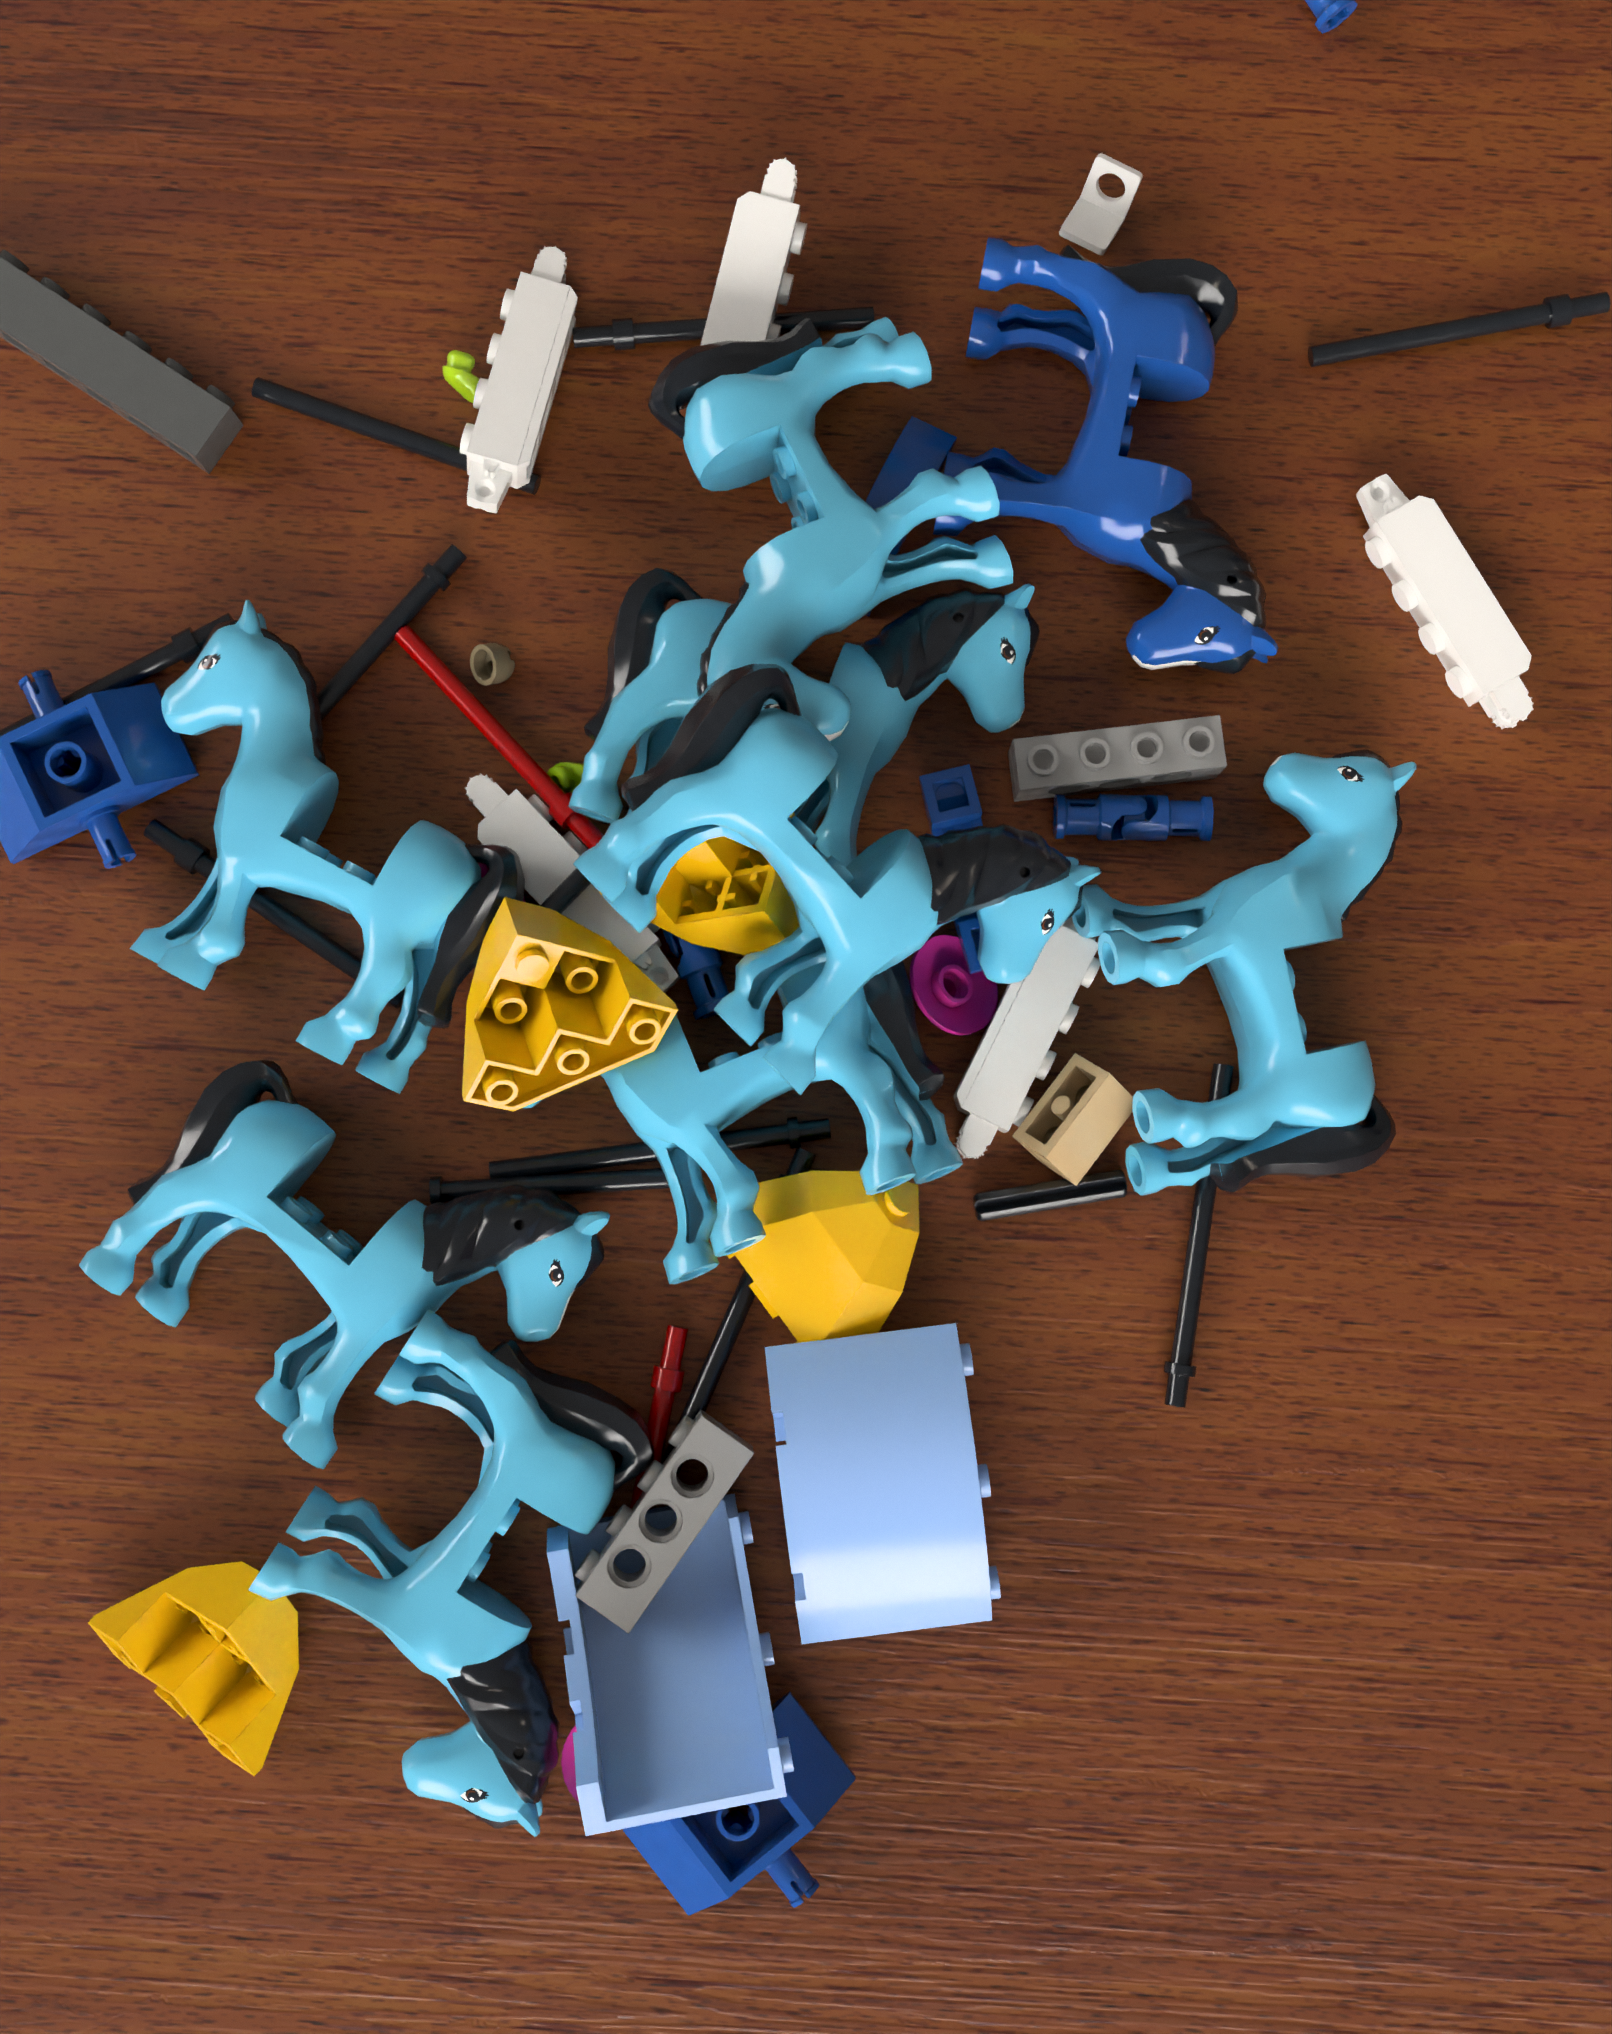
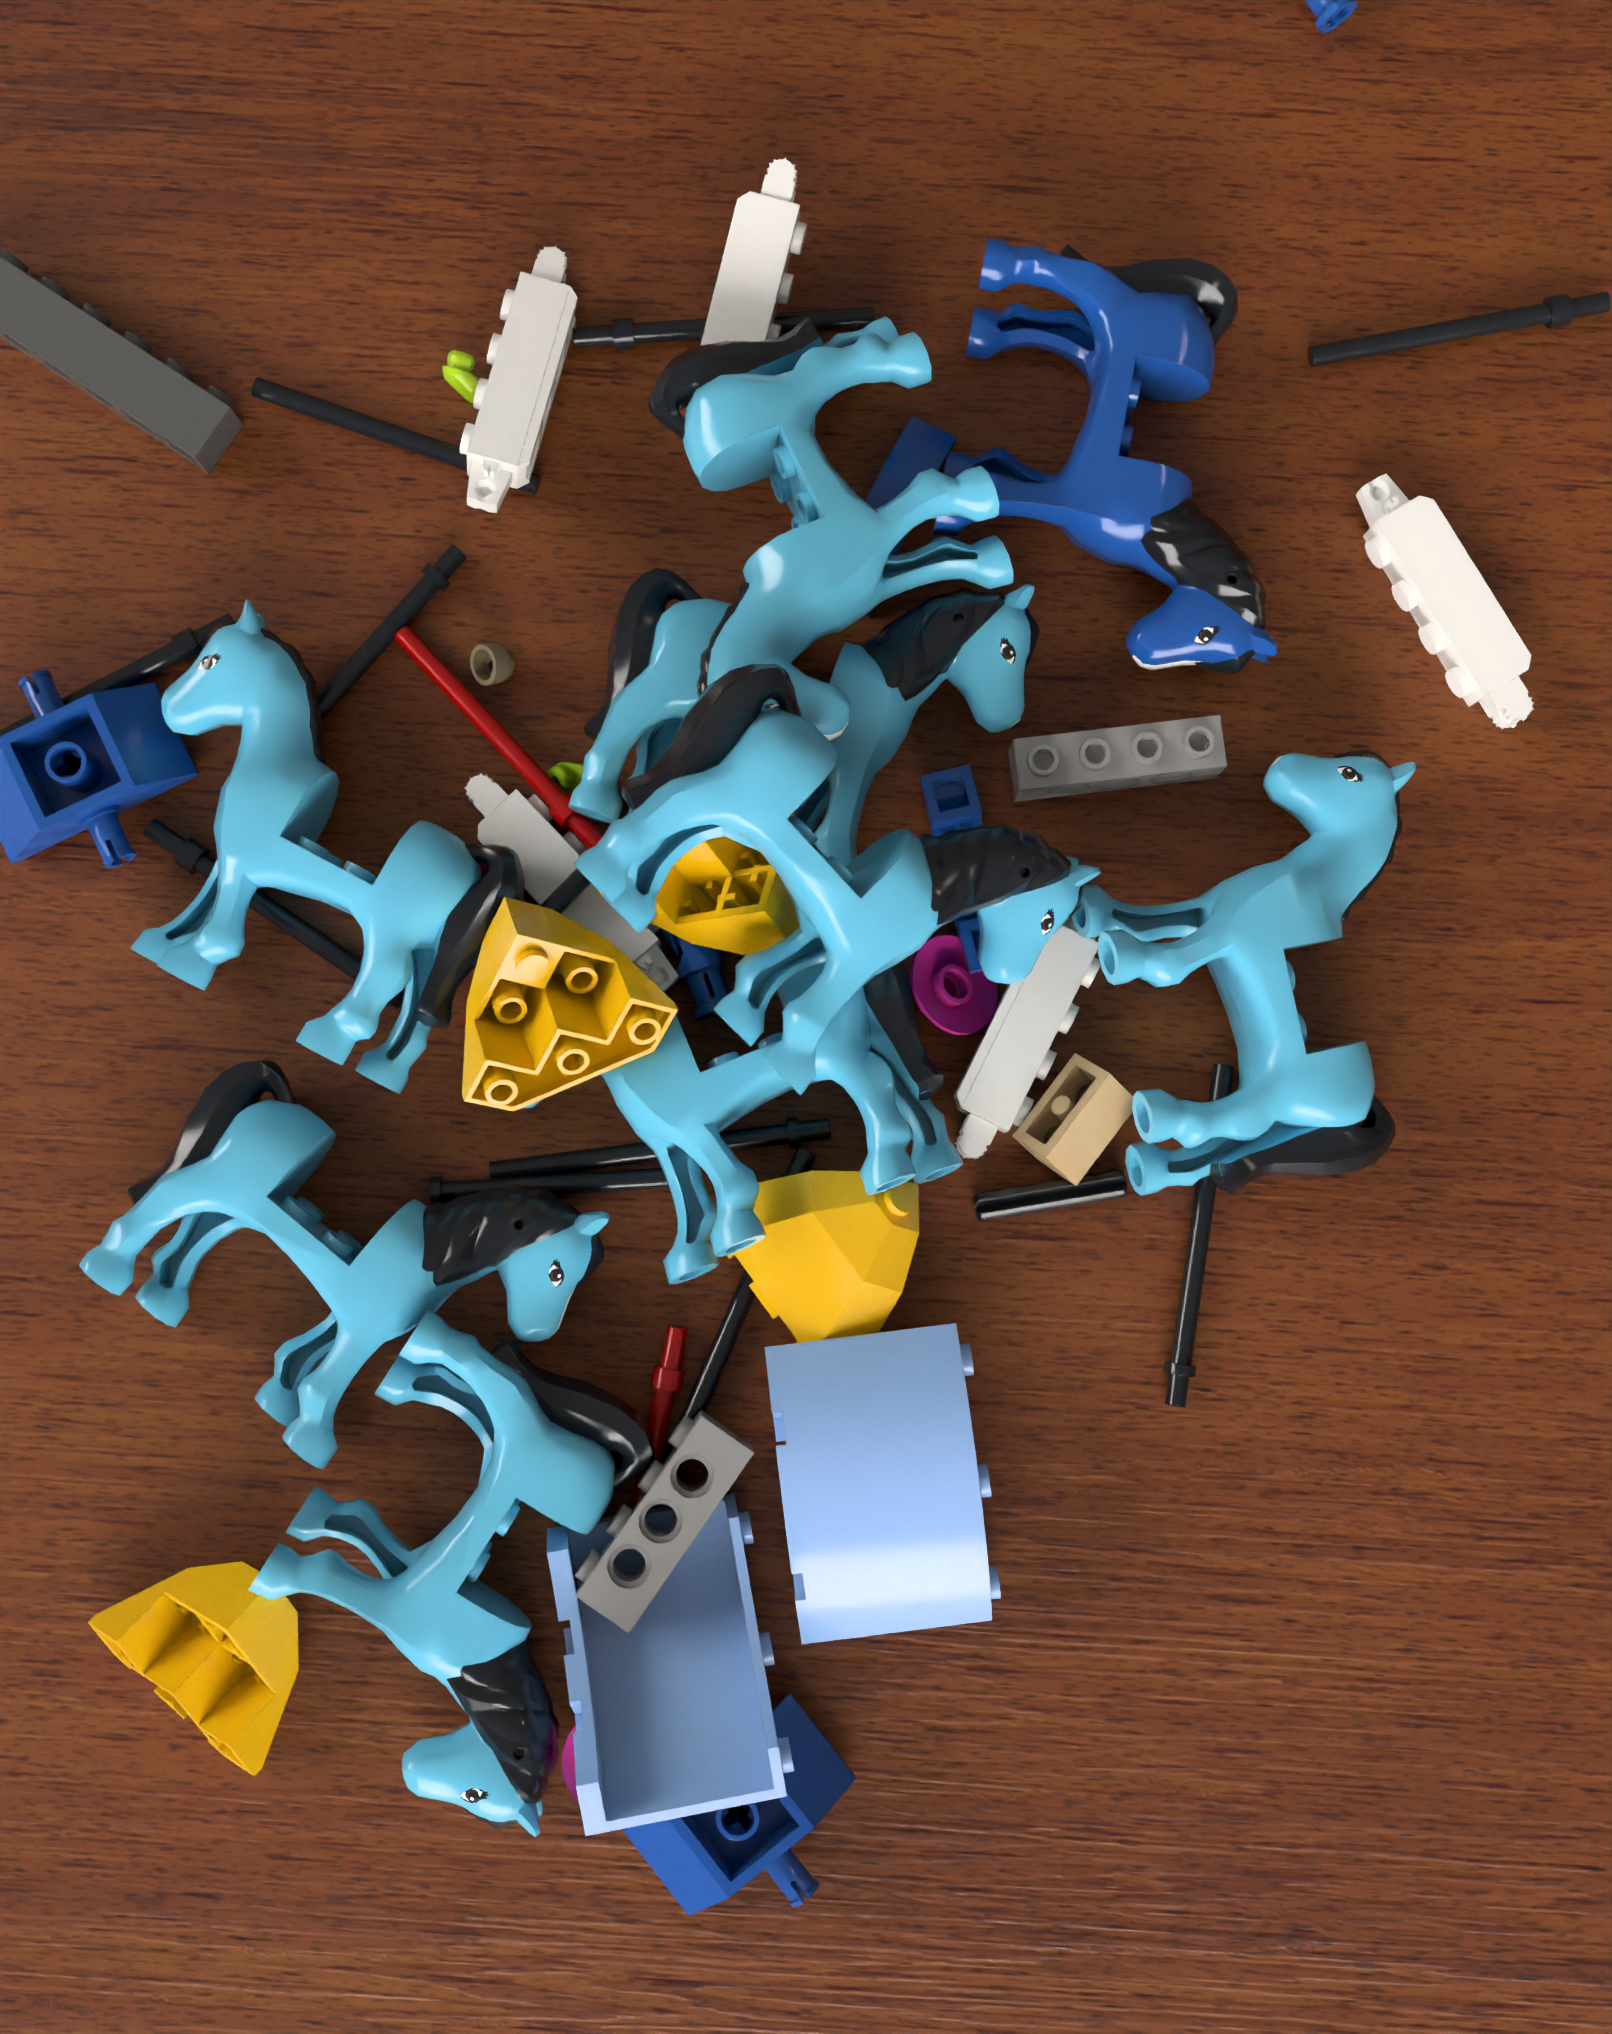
(1097, 216): white bracket -> none
(1163, 817): blue piece -> none

